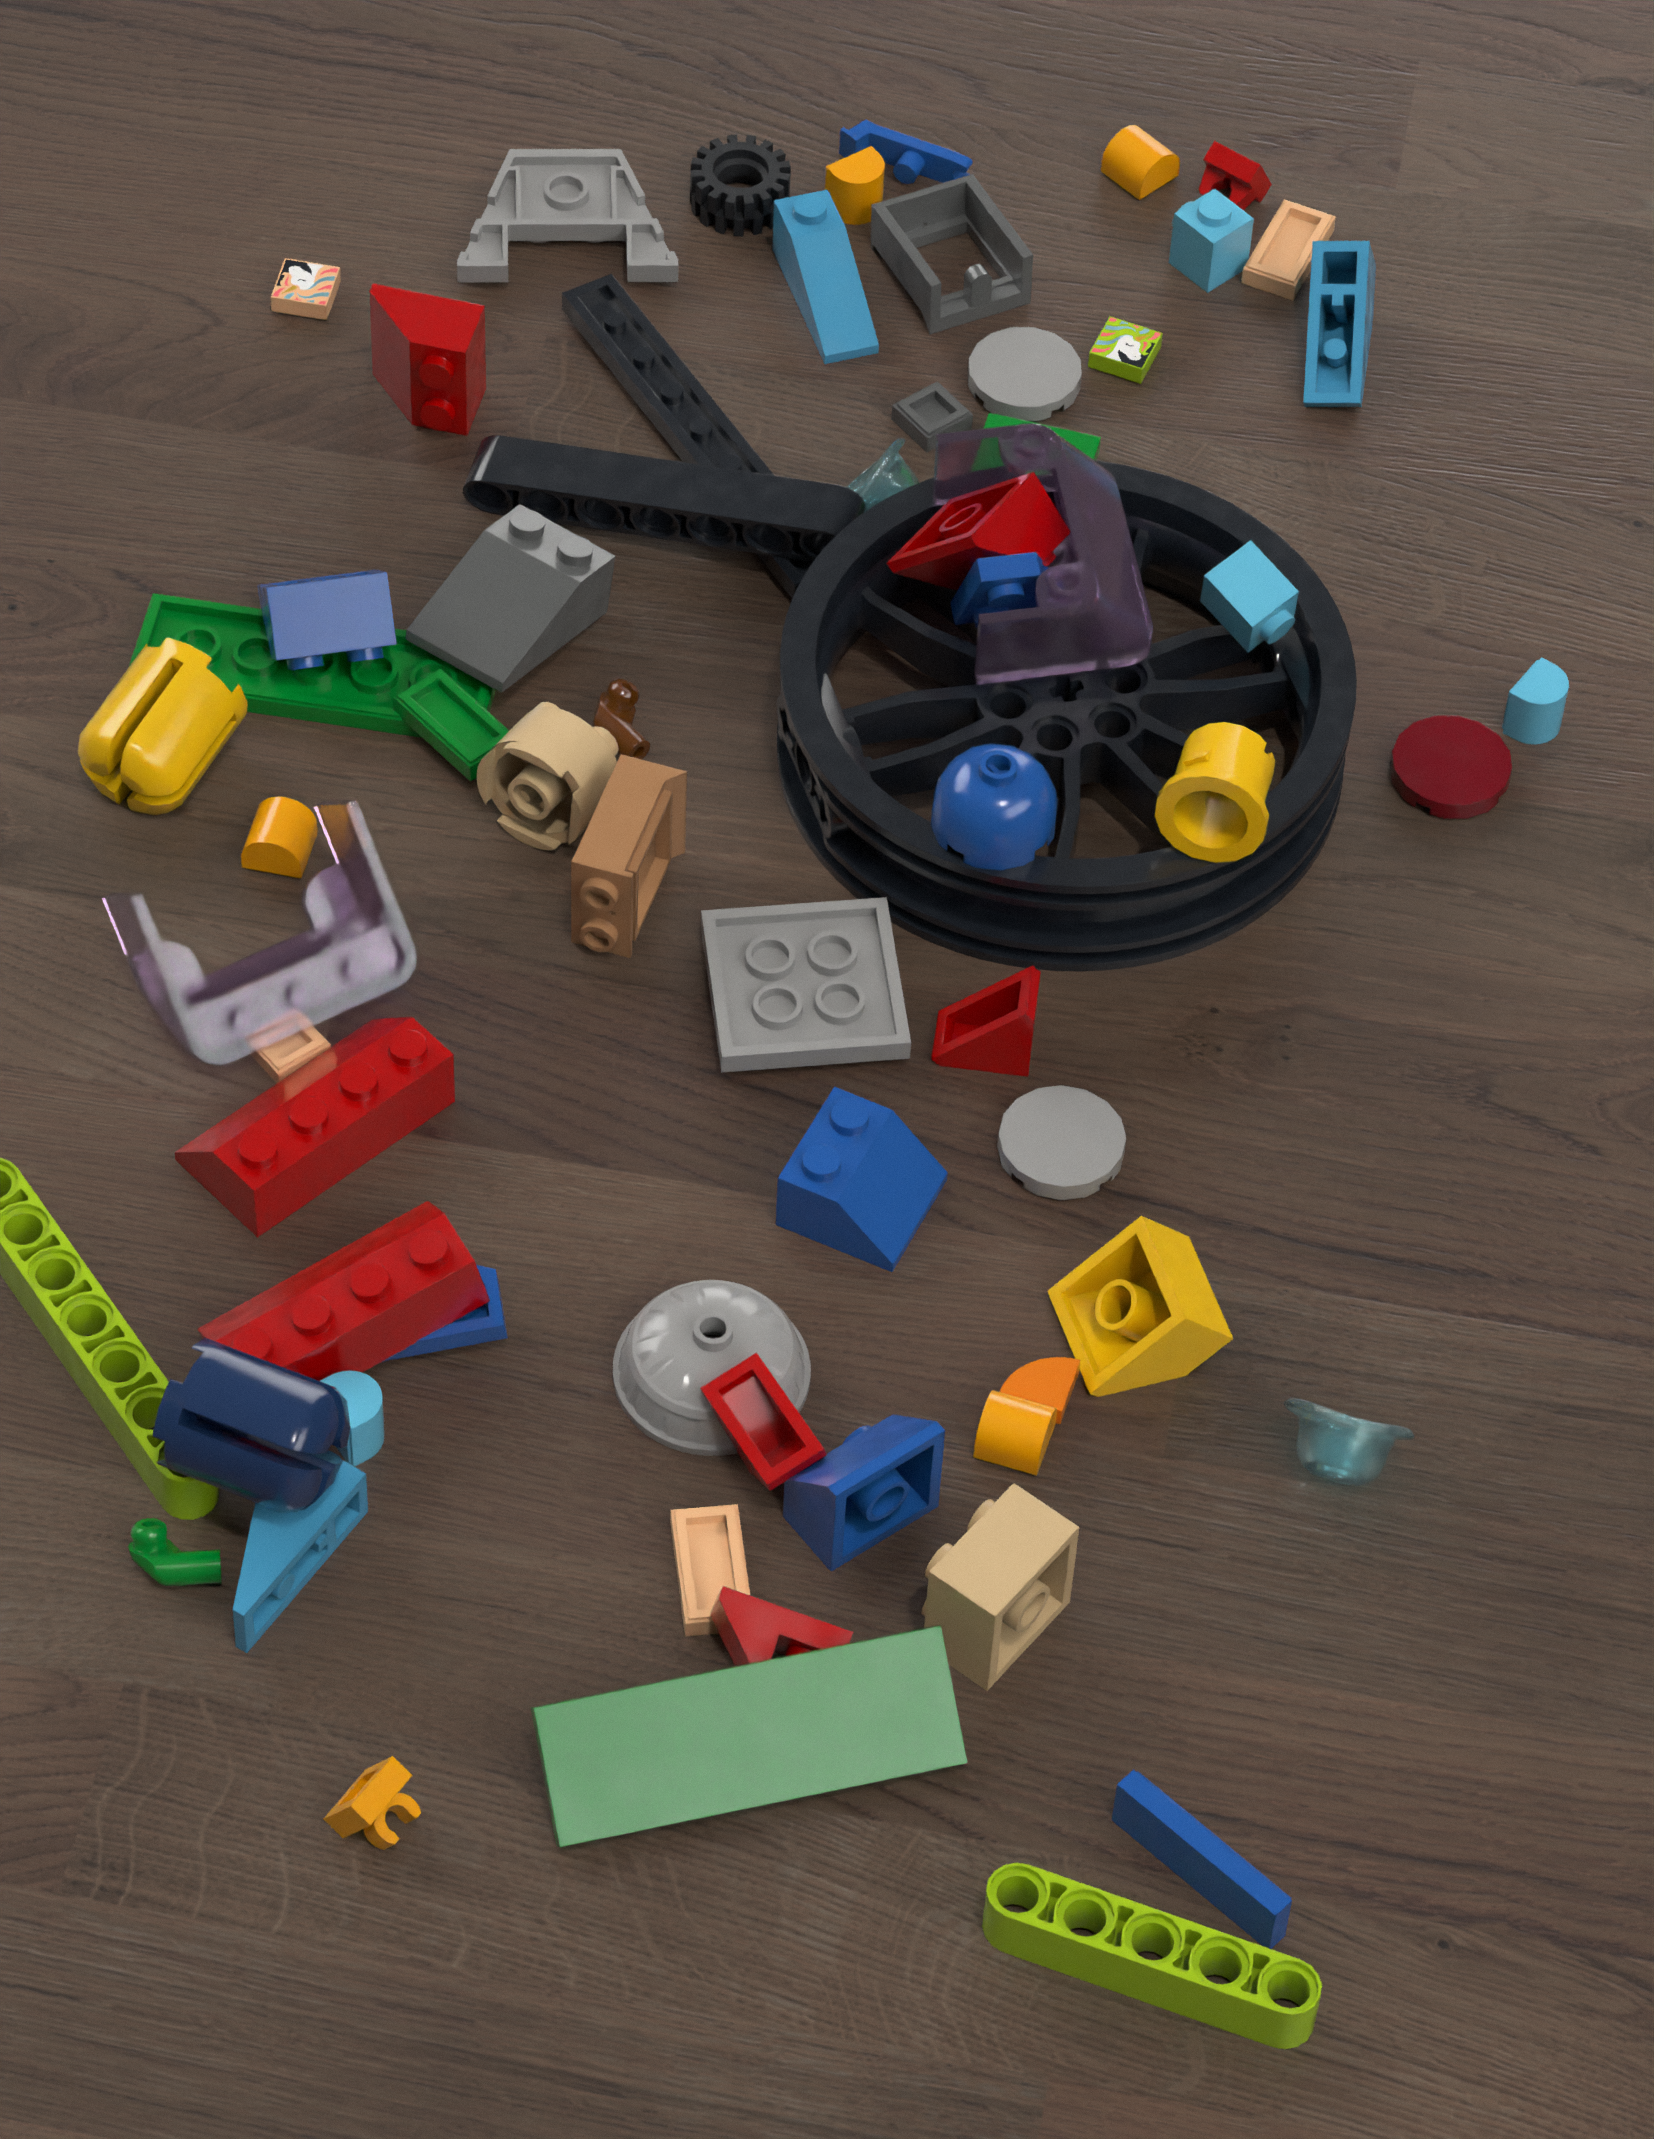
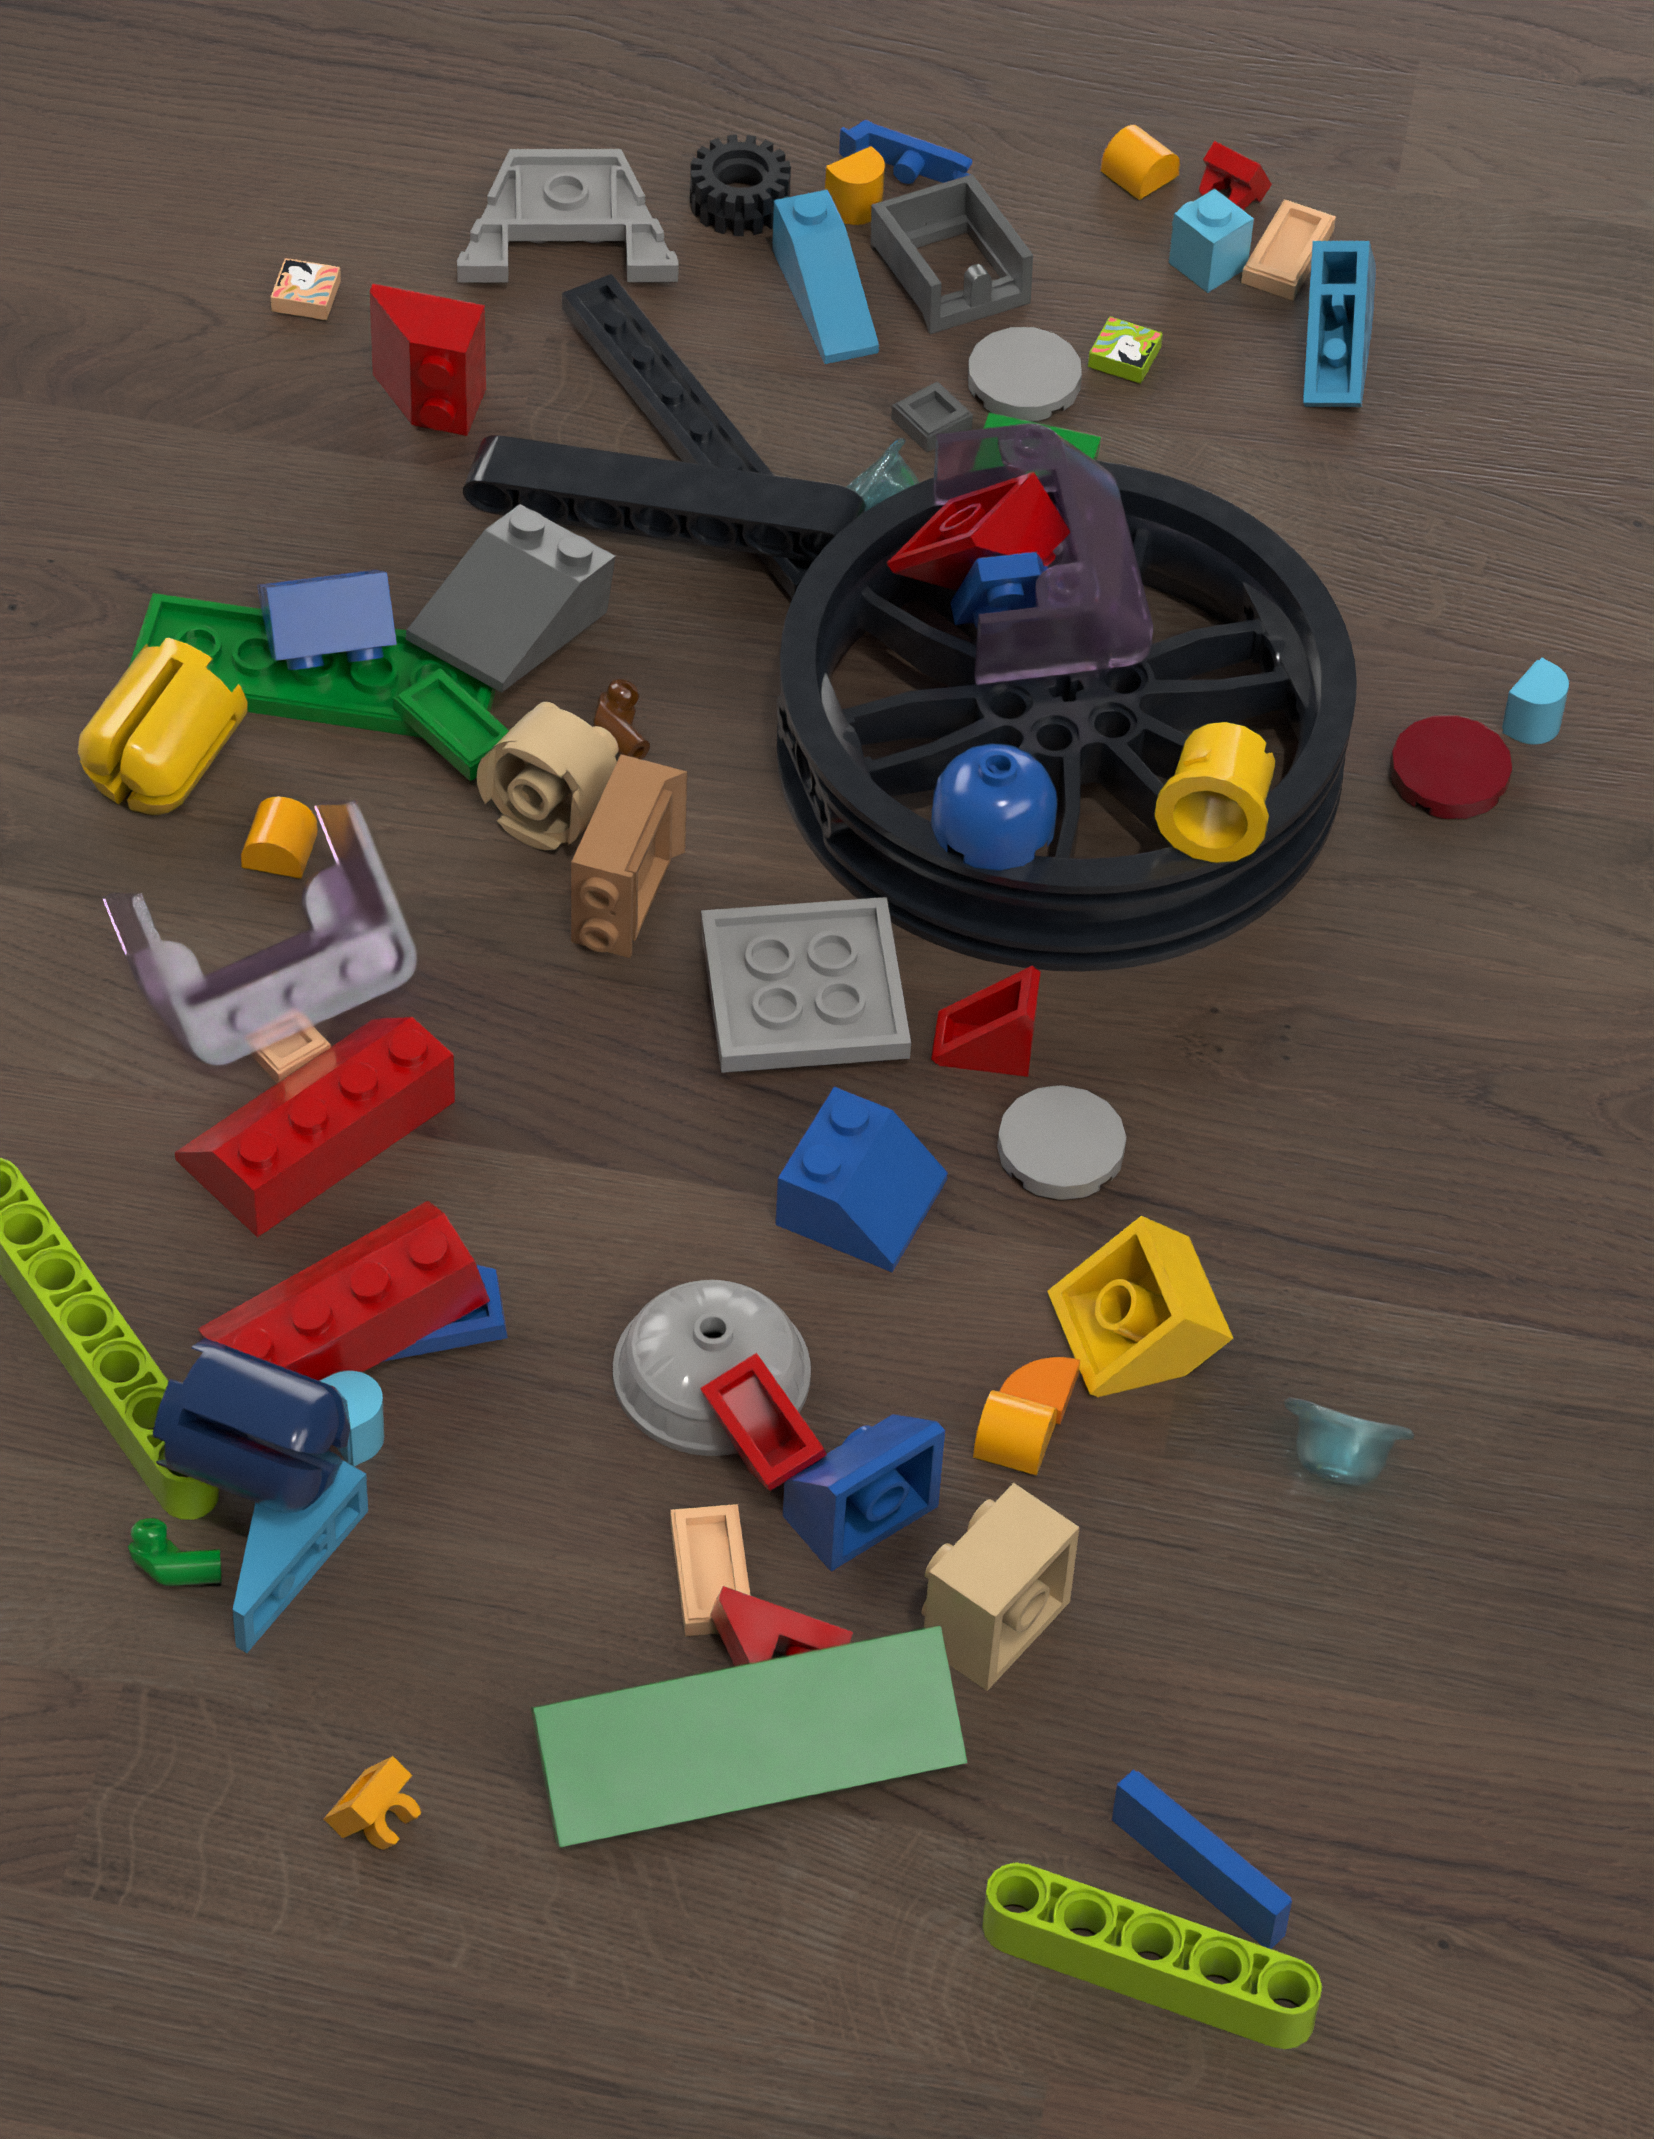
(1250, 597): medium azure brick -> none

